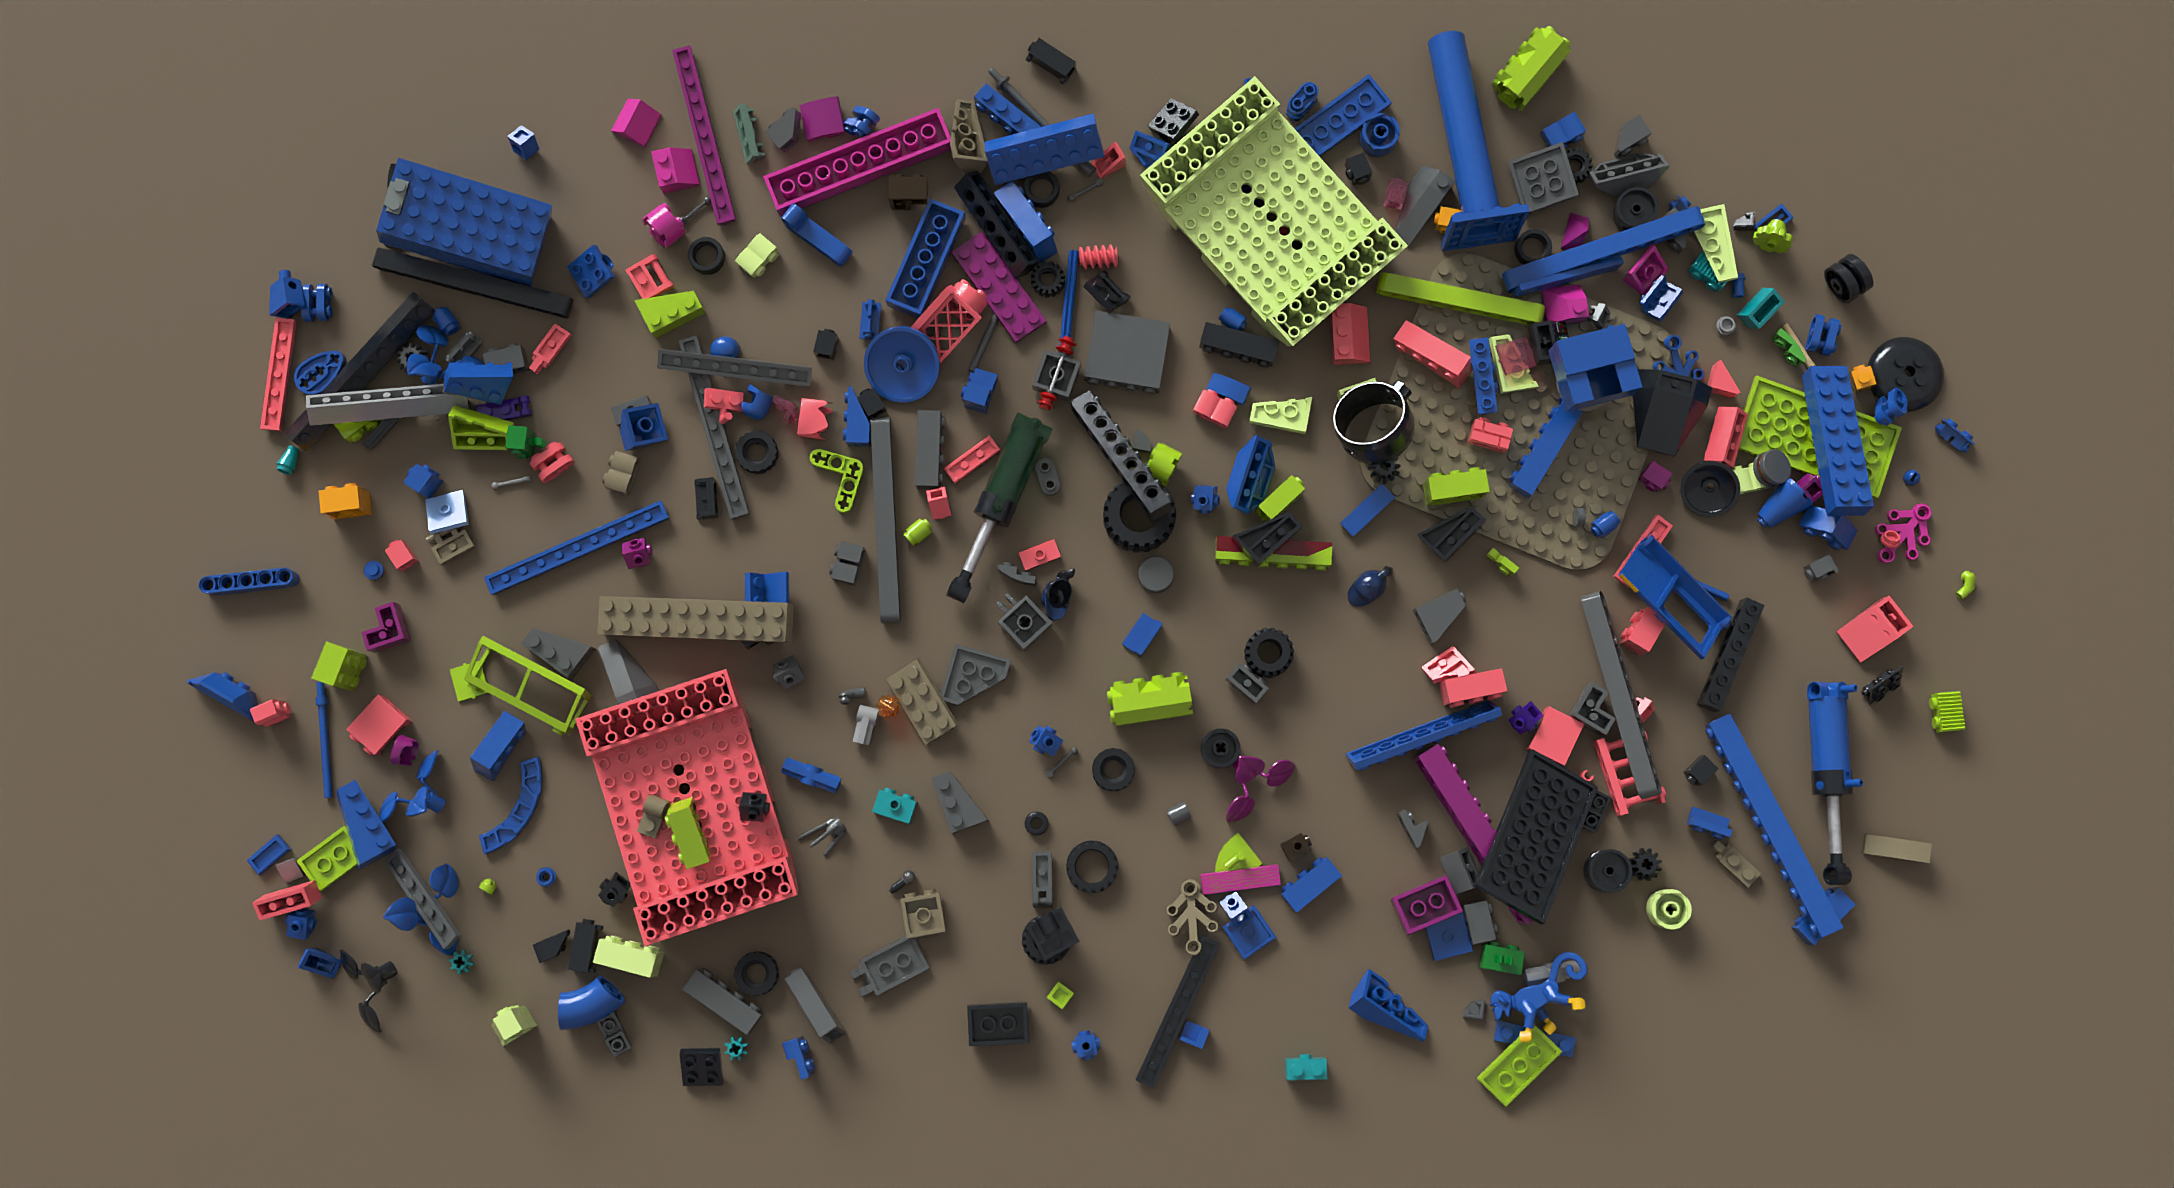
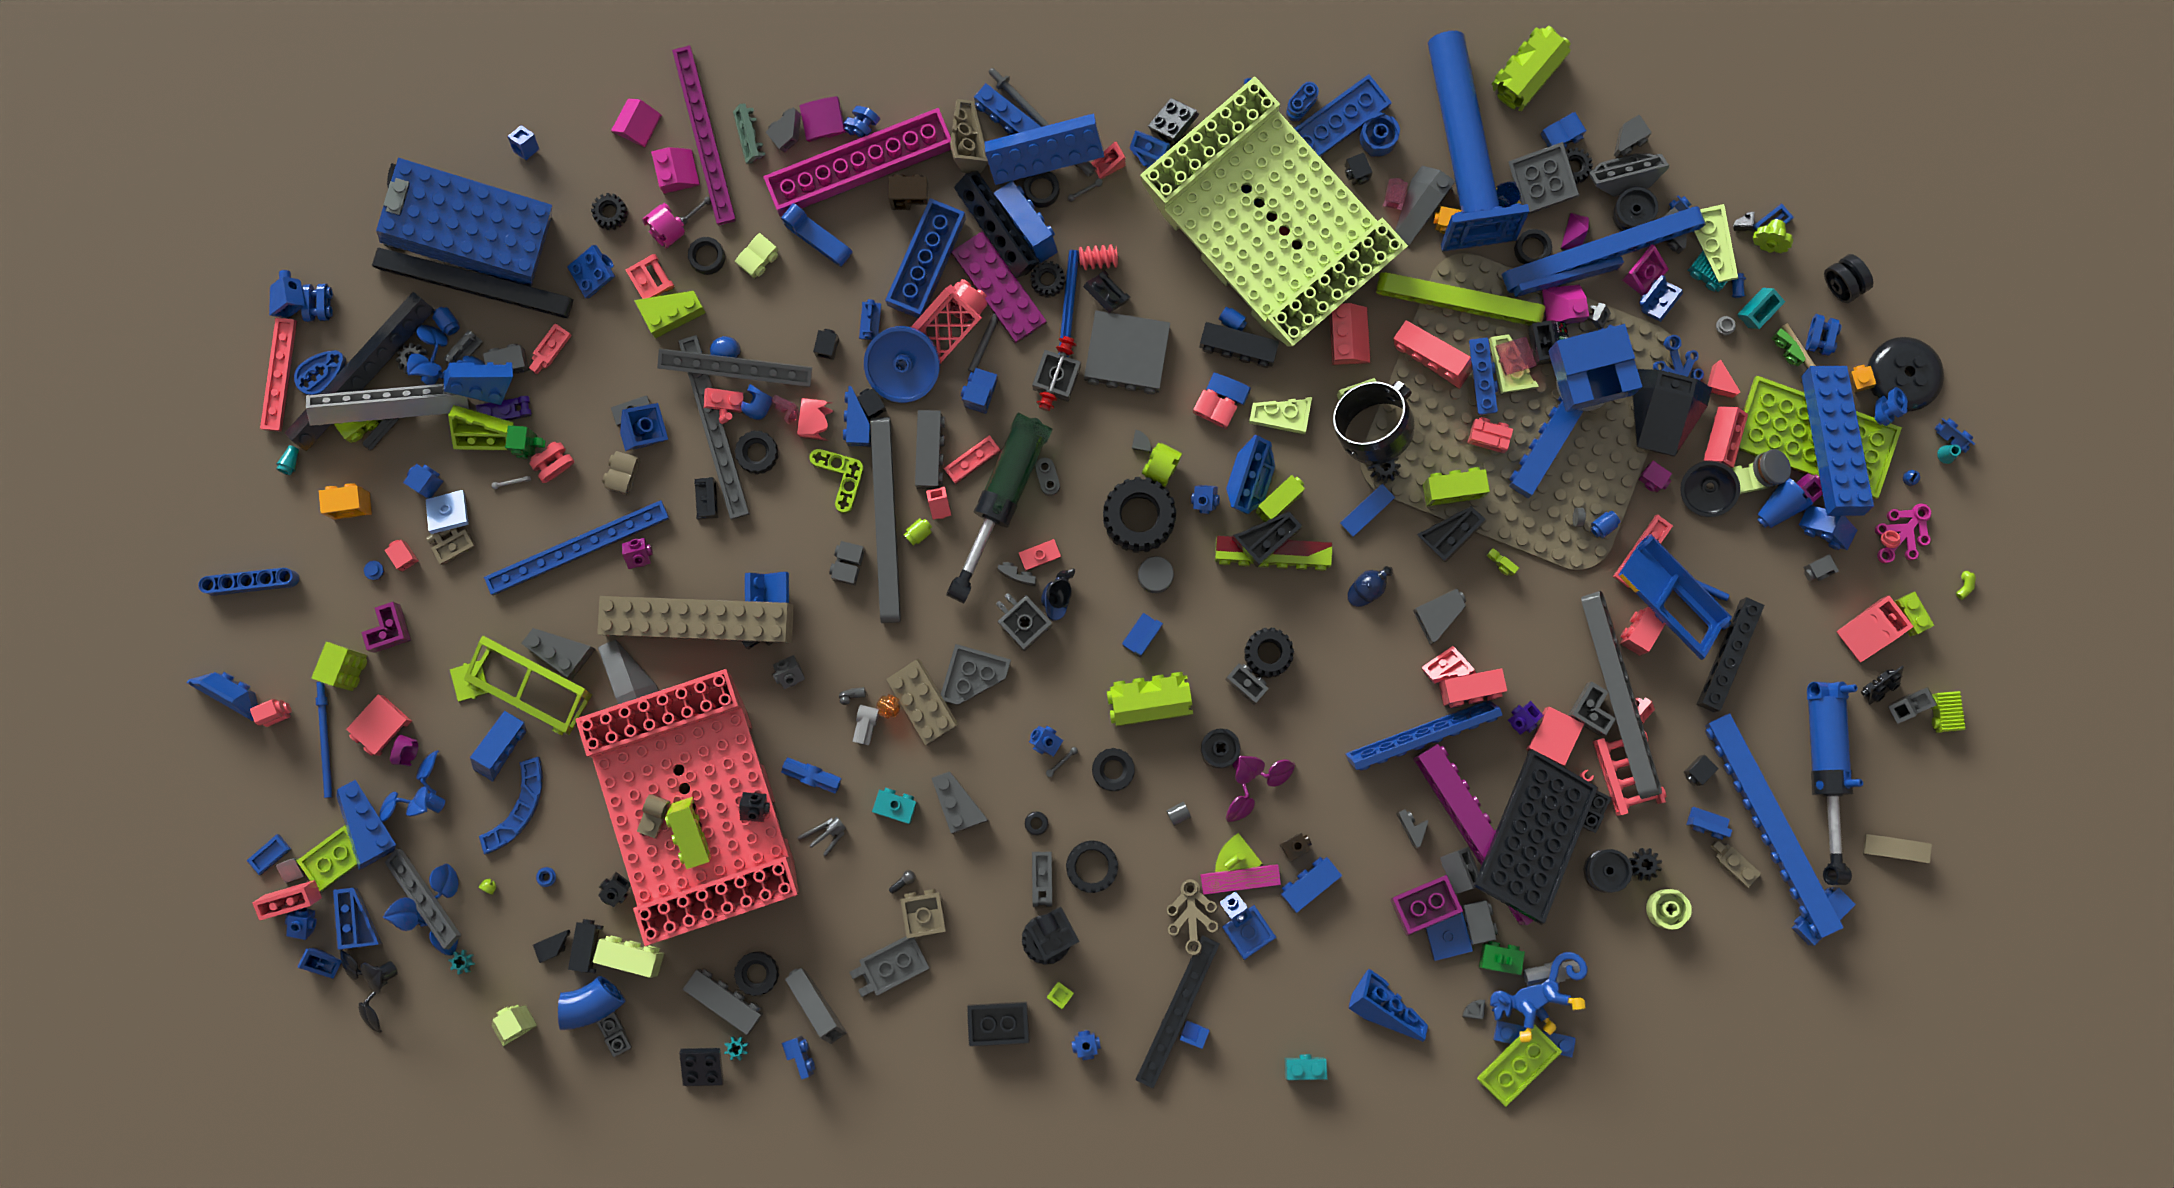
(353, 921): none -> blue wedge
(617, 219): none -> black tyre
(1051, 60): black brick -> none
(1153, 507): black brick -> none
(1508, 194): none -> clear blue hair
(1912, 704): none -> dark grey brick
(1915, 613): none -> lime brick
(1948, 453): none -> teal cone

